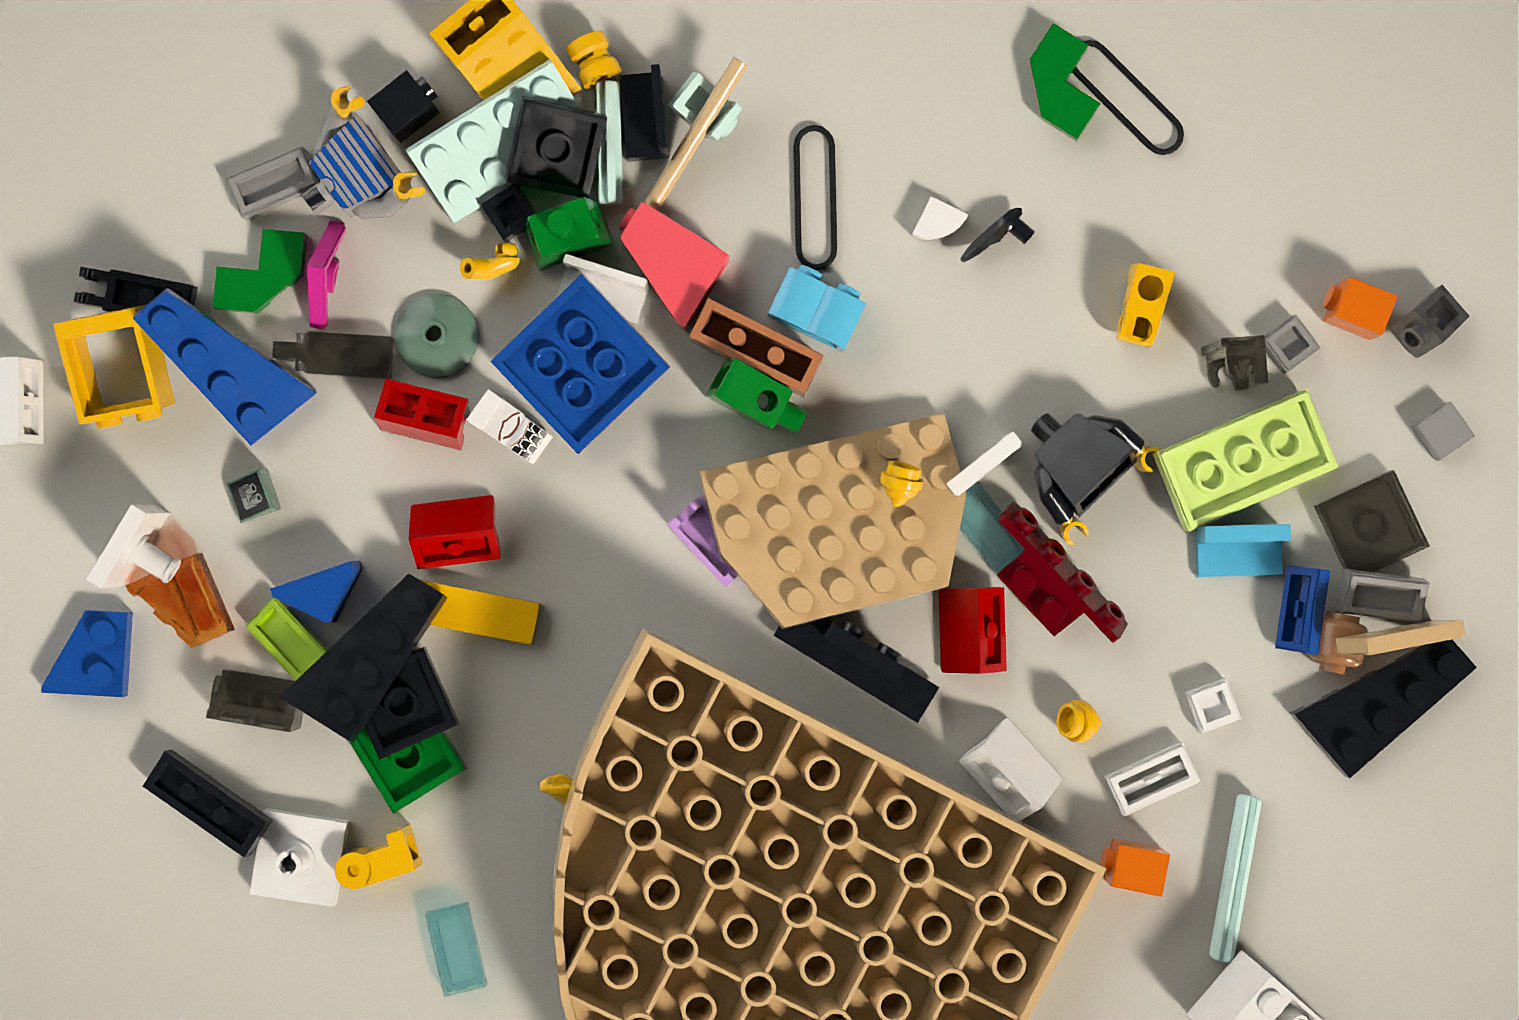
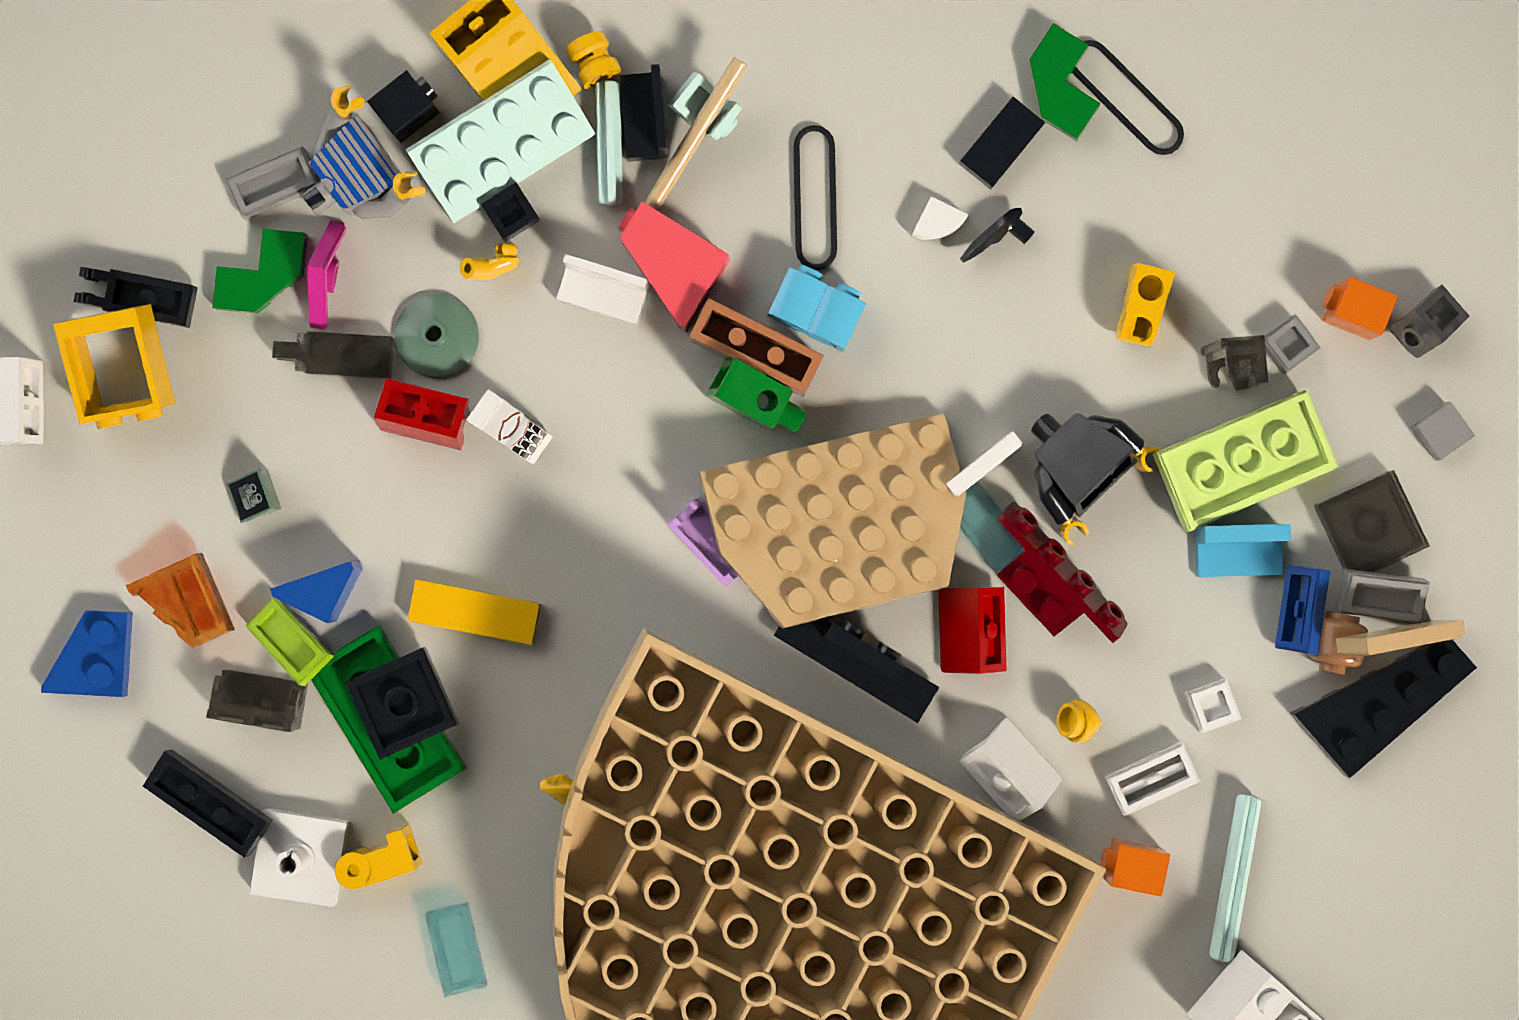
(133, 547): white tile -> none
(231, 374): blue wing -> none
(361, 666): black wing -> none
(454, 532): red panel -> none
(555, 147): black tile -> none
(567, 229): green torso -> none
(580, 363): blue plate -> none
(901, 481): yellow plate -> none
(1001, 143): none -> black tile

